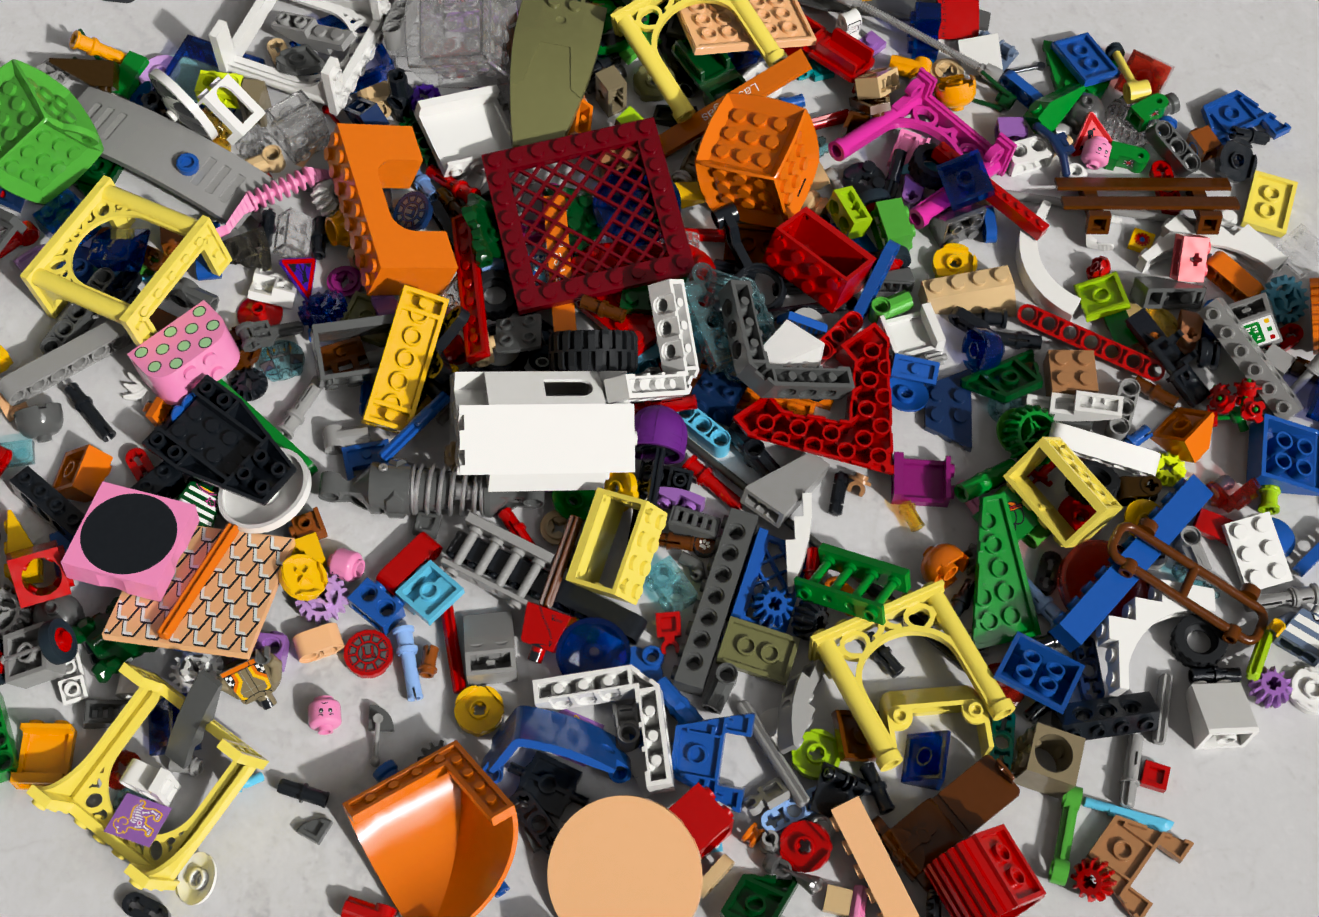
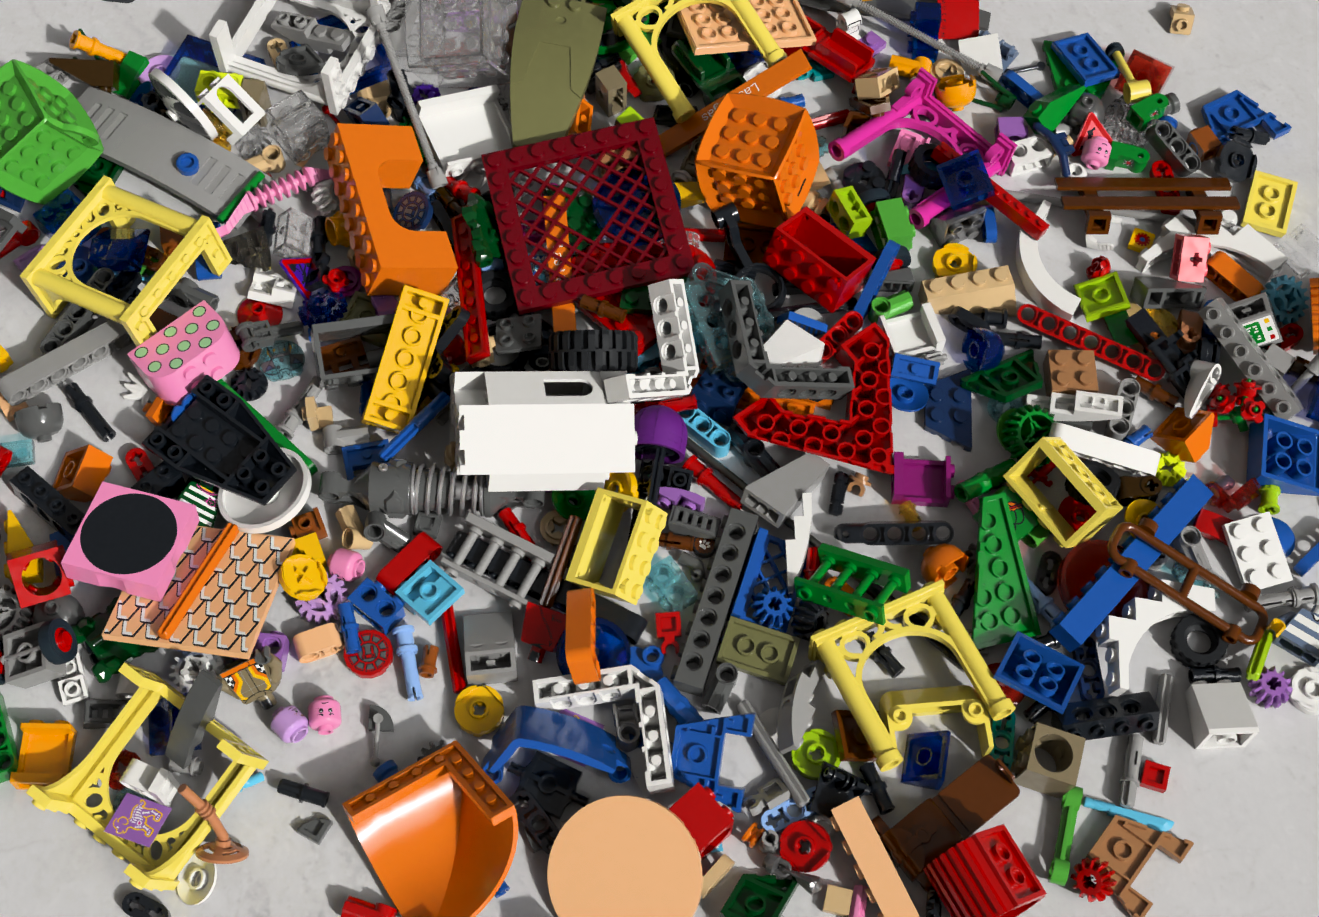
(222, 845): none -> nougat dish
(254, 182): none -> green bar
(289, 724): none -> lavender head
(315, 274): none -> black plate
(316, 416): none -> tan bracket
(335, 274): none -> red plate
(349, 628): none -> blue pin
(352, 529): none -> tan piece
(378, 19): none -> light grey hose
(386, 532): none -> dark grey piece
(581, 636): none -> orange beam
(632, 86): none -> red plate
(856, 532): none -> black piece
(1182, 19): none -> tan bracket
(1202, 382): none -> white piece

